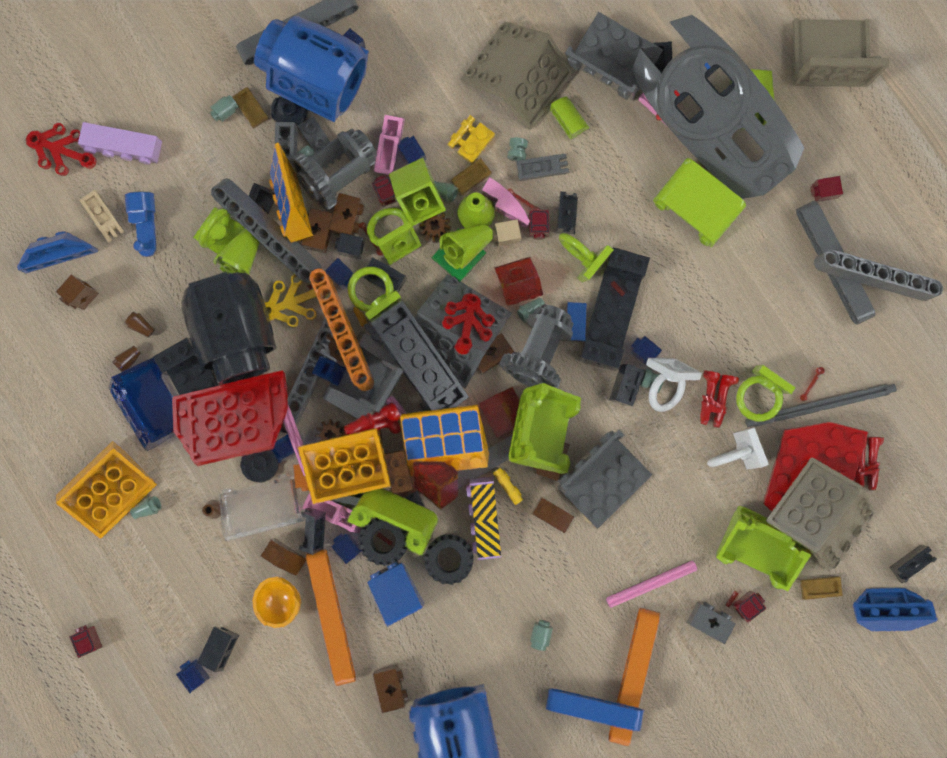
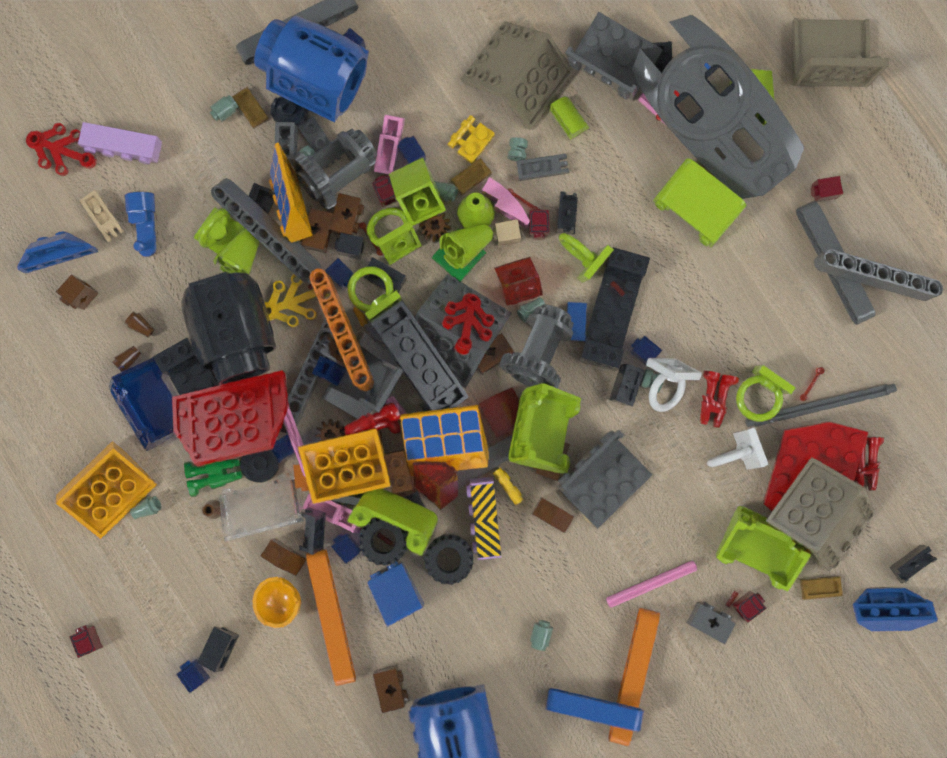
(216, 473): none -> green piece

